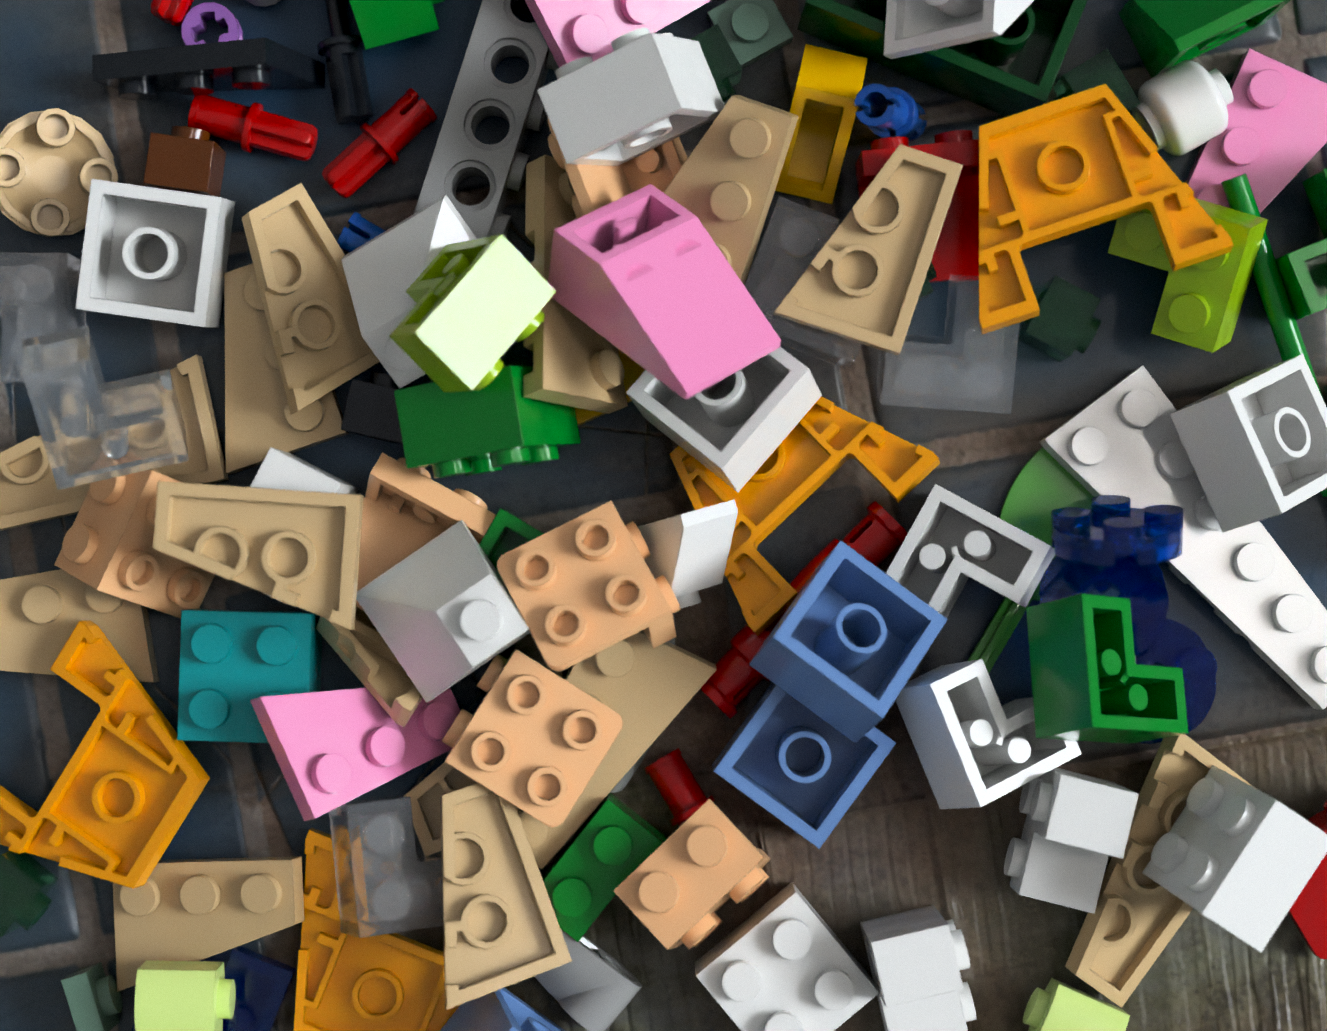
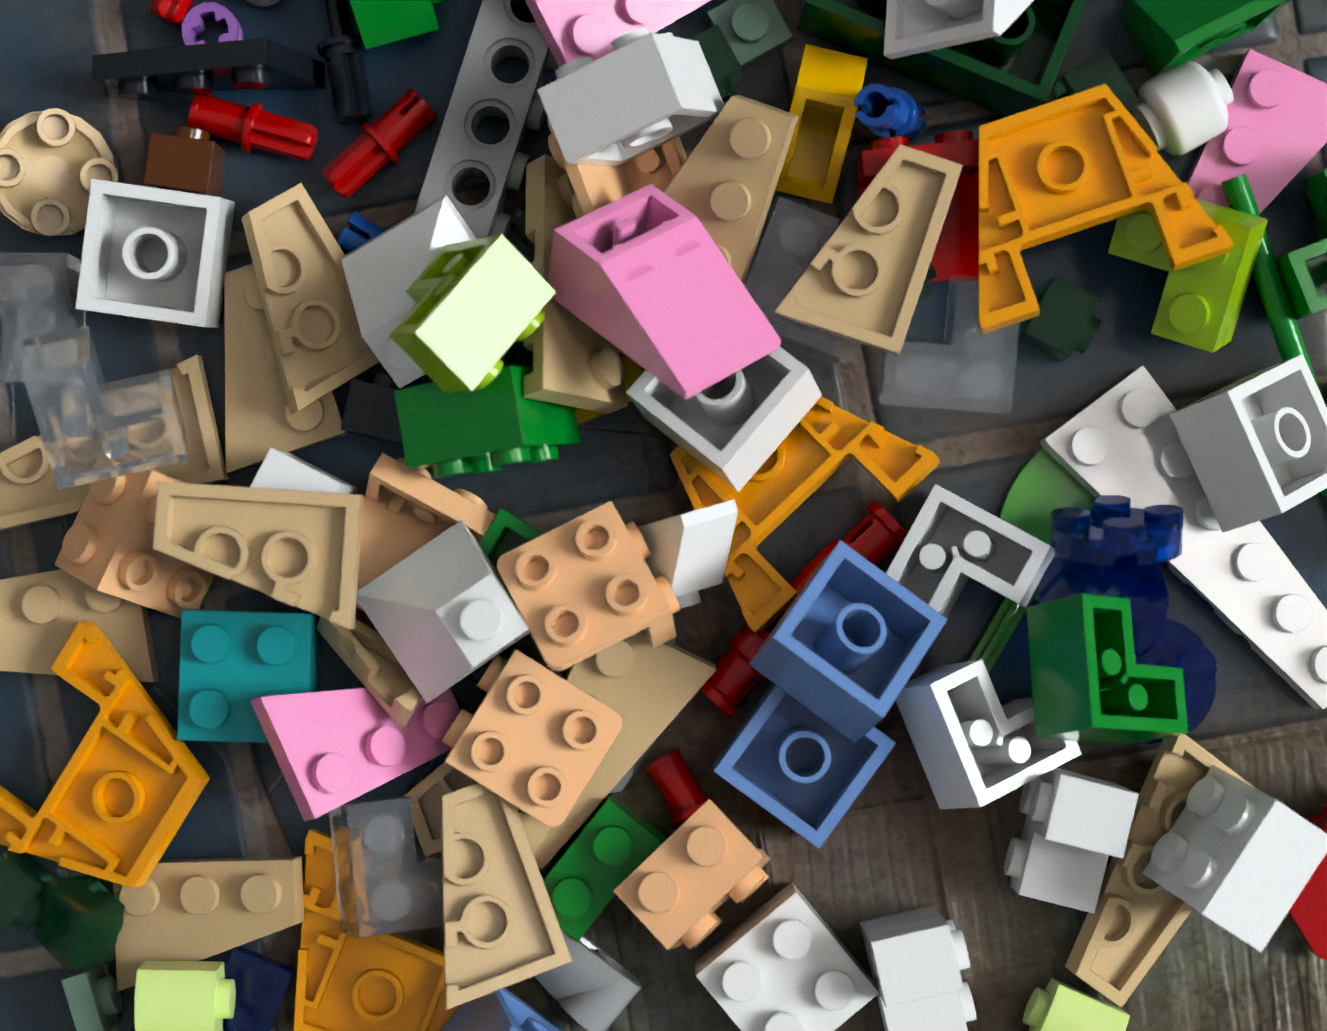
(79, 921): none -> clear green plate

